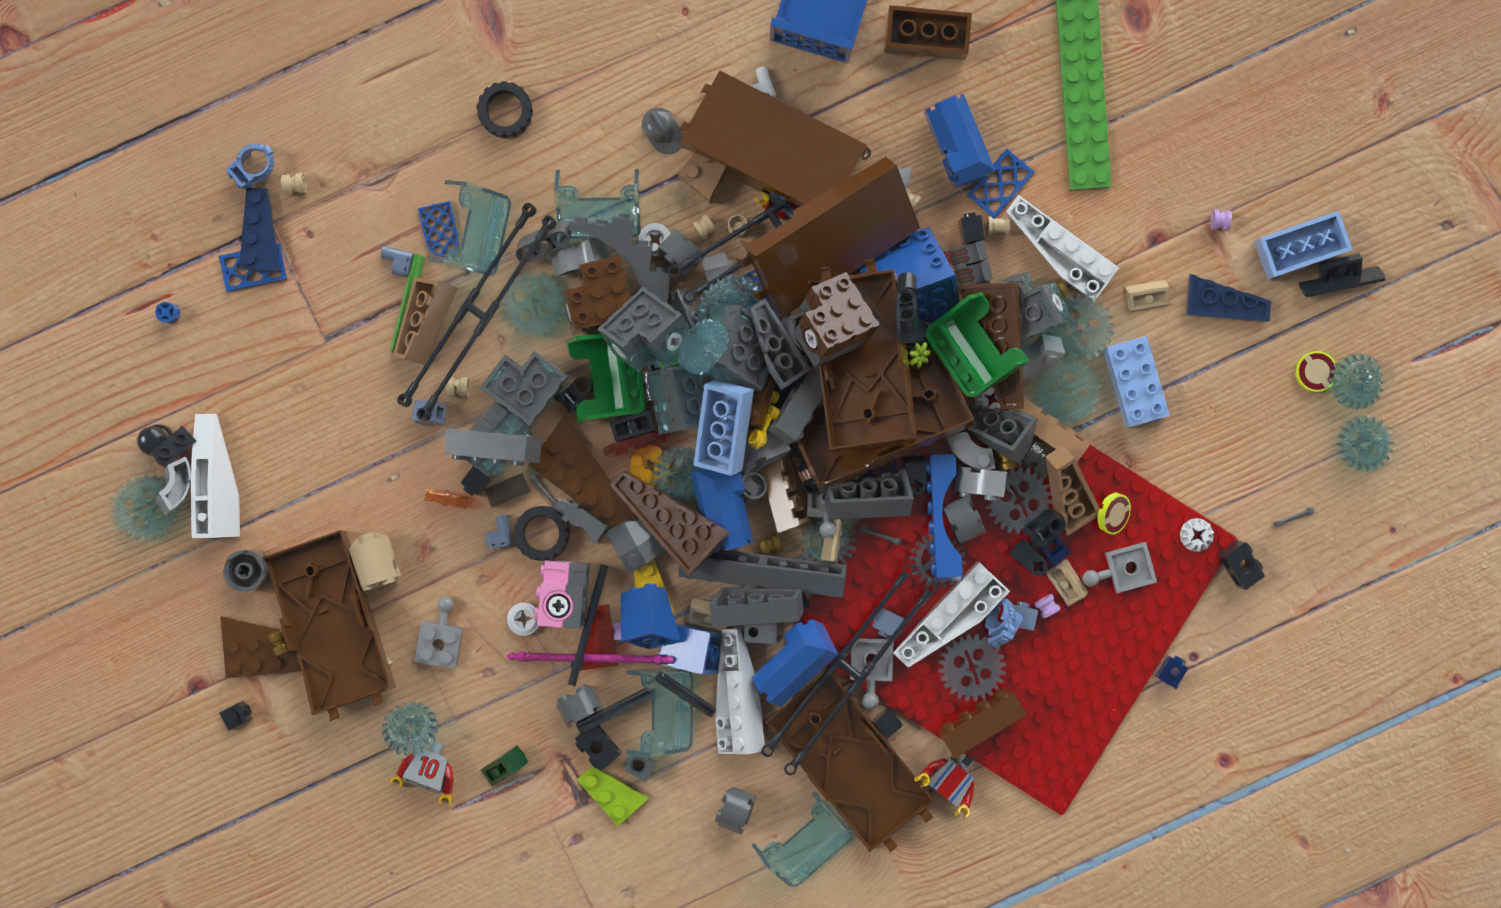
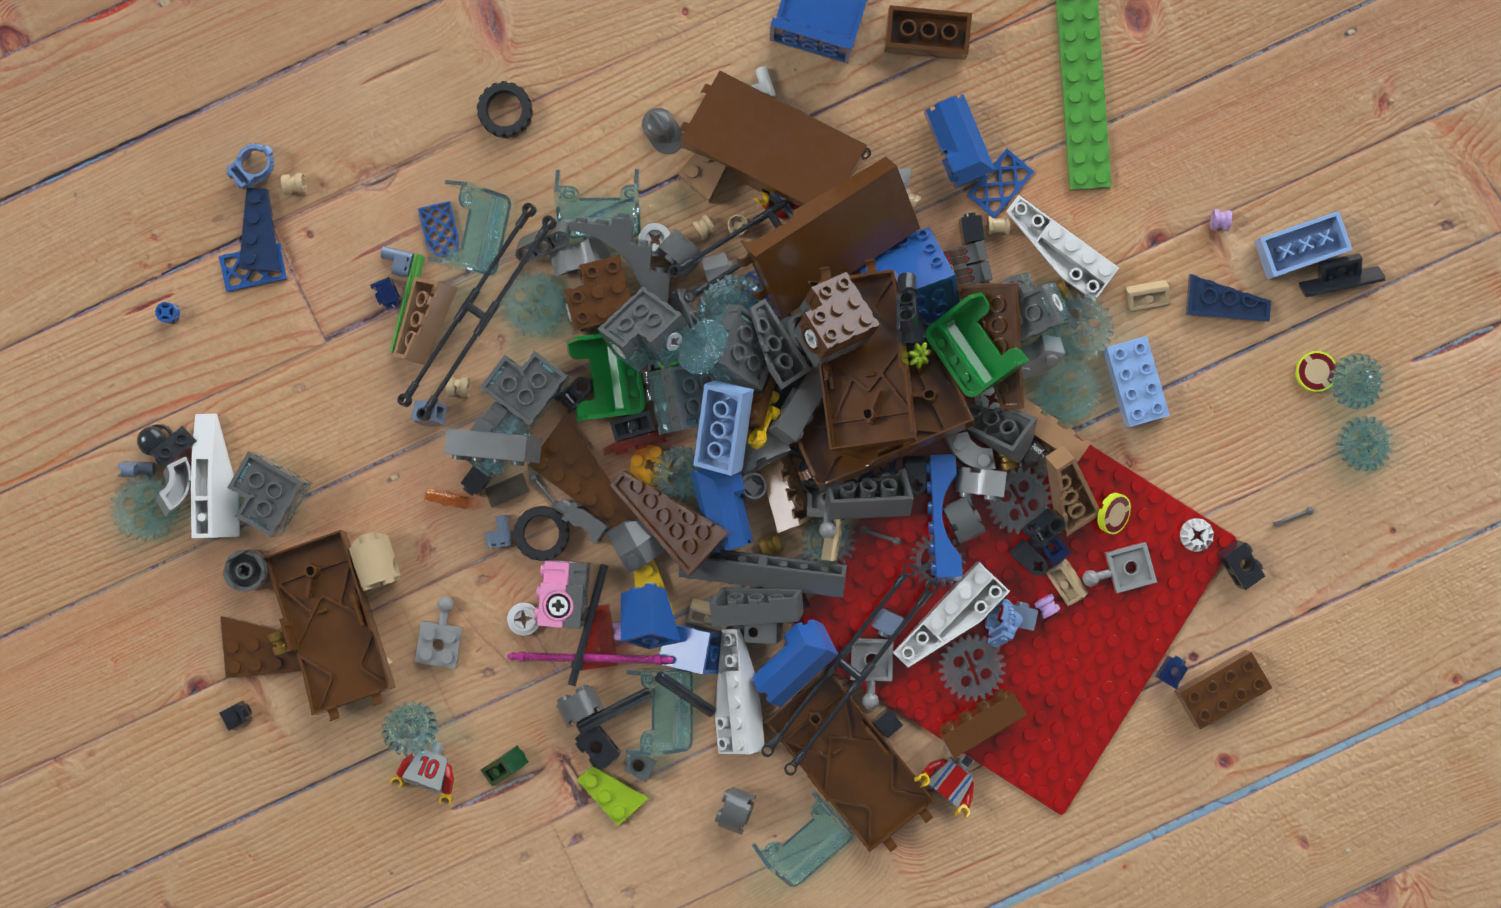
(134, 468): none -> sand blue piece
(269, 493): none -> dark grey piece
(386, 293): none -> clear blue brick
(1223, 689): none -> reddish brown brick

